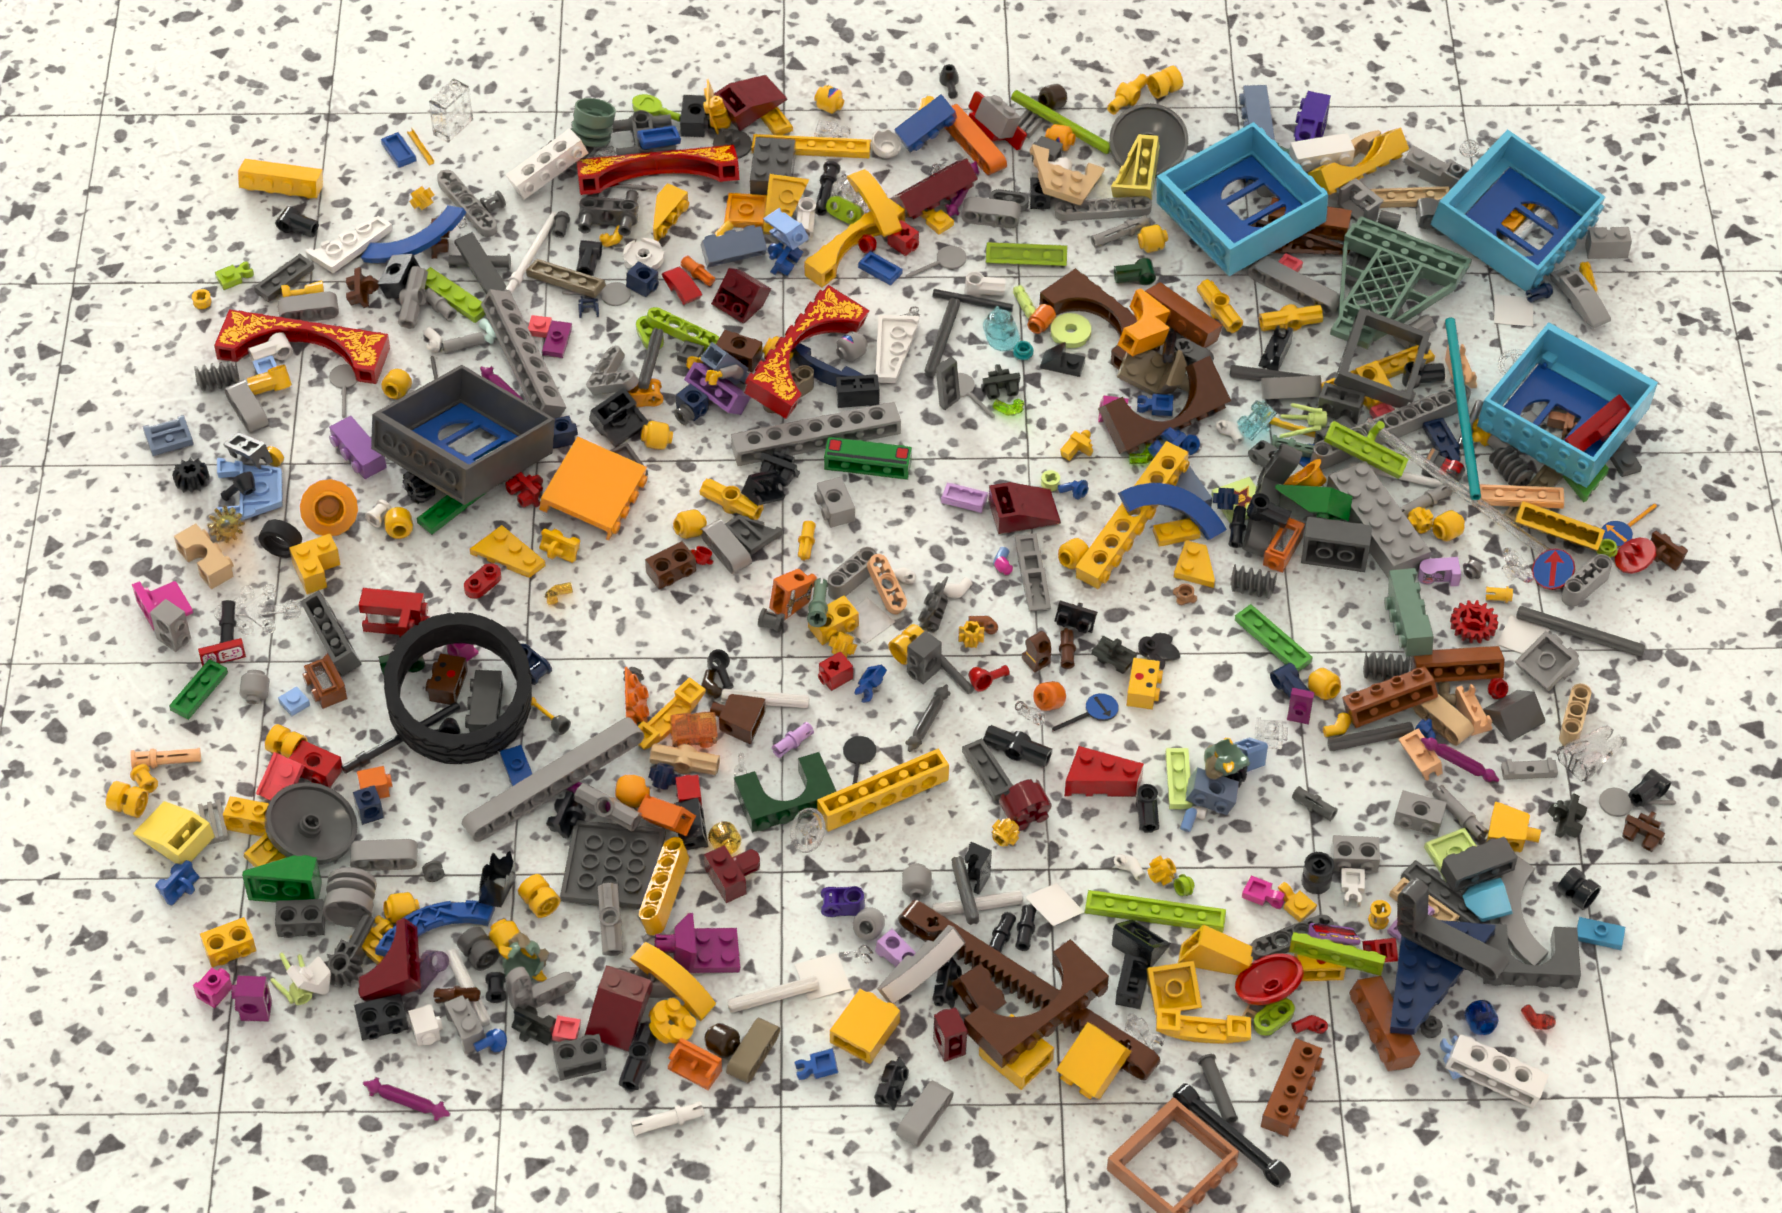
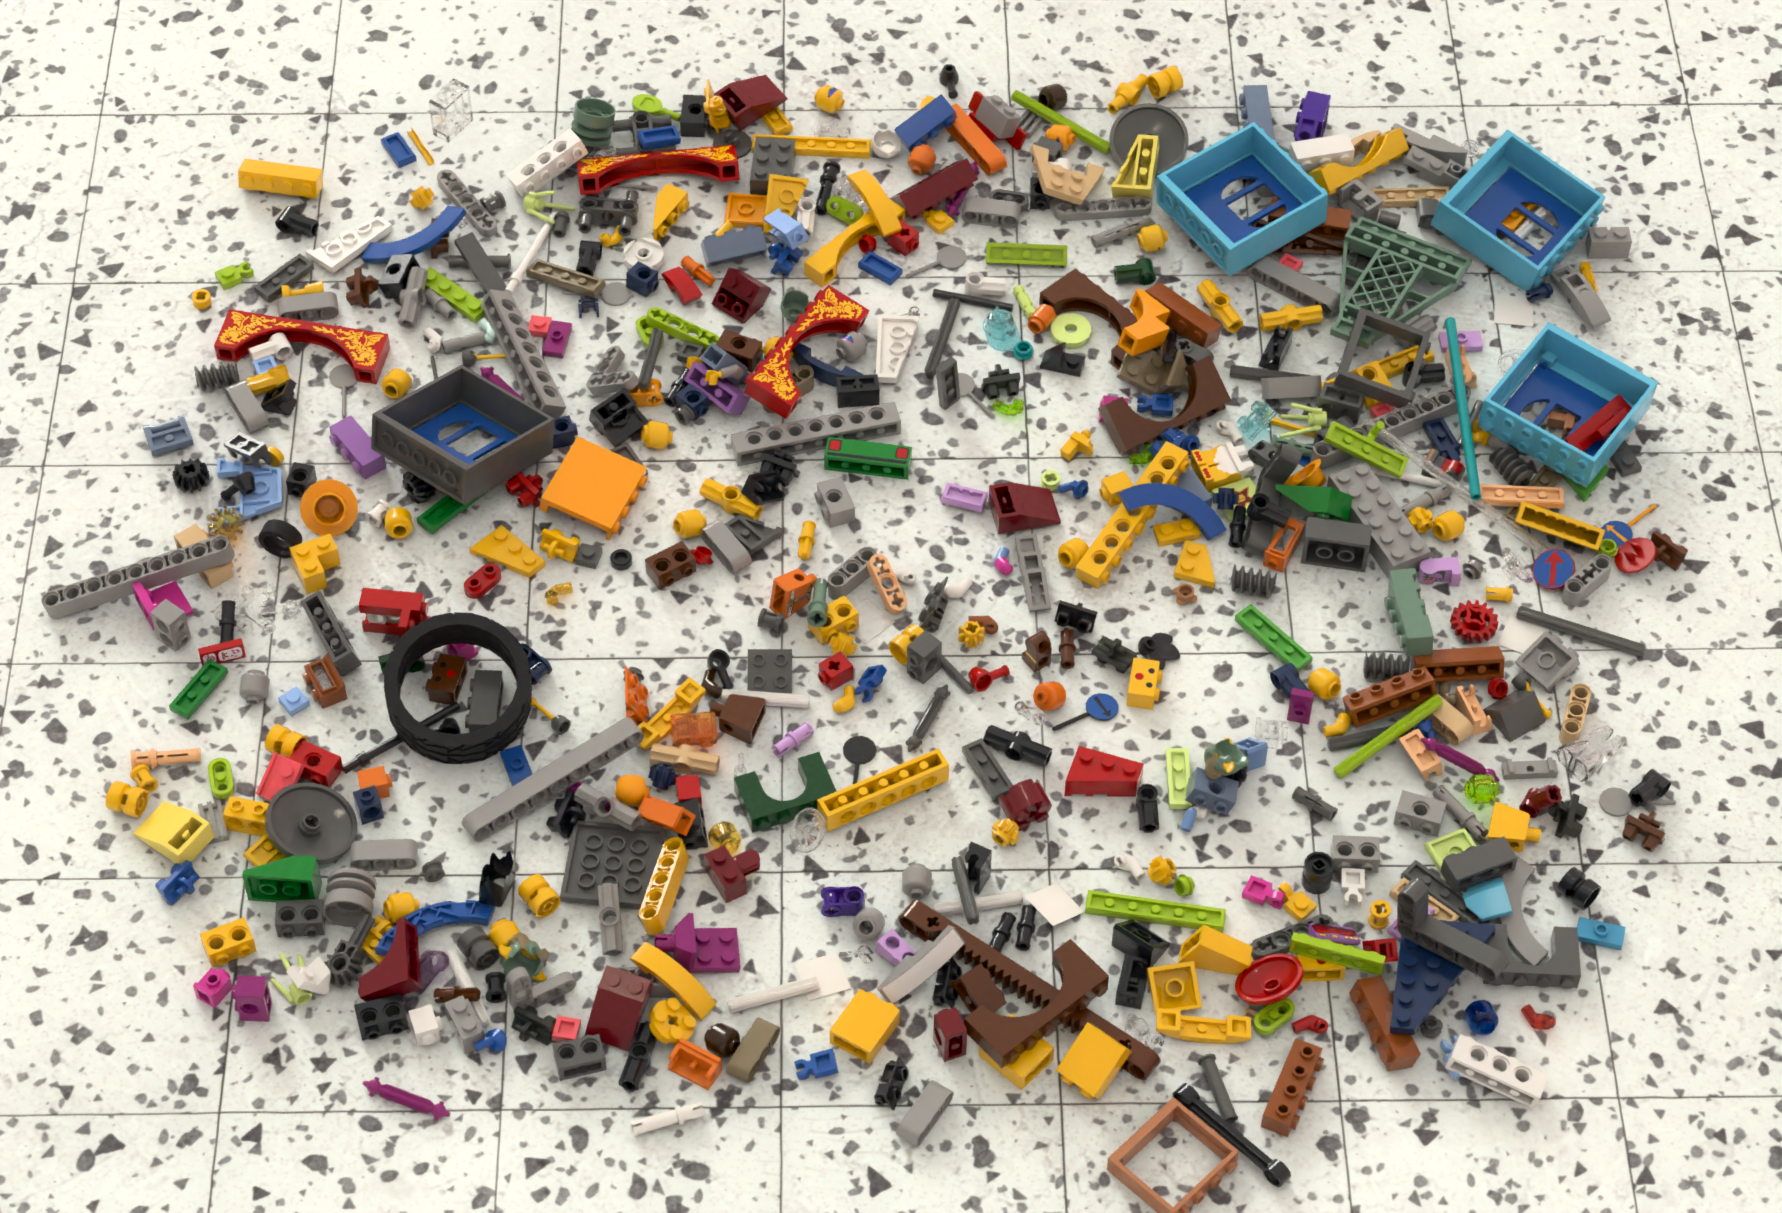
(149, 572): none -> light grey beam
(221, 780): none -> lime plate
(280, 398): none -> black slope
(300, 478): none -> black brick
(469, 357): none -> dark grey hinge
(534, 203): none -> yellowish green plant
(588, 556): none -> dark grey plate
(621, 559): none -> black tile
(670, 399): none -> black pin
(770, 670): none -> dark grey hinge
(793, 304): none -> sand green hair
(846, 702): none -> yellow arm
(921, 159): none -> orange head
(1112, 485): none -> yellow brick
(1221, 465): none -> hips
(1388, 736): none -> lime axle
(1434, 146): none -> light grey slope
(1470, 339): none -> lavender plate
(1481, 789): none -> clear neon green head
(1523, 682): none -> dark grey hinge
(1540, 799): none -> dark red piece

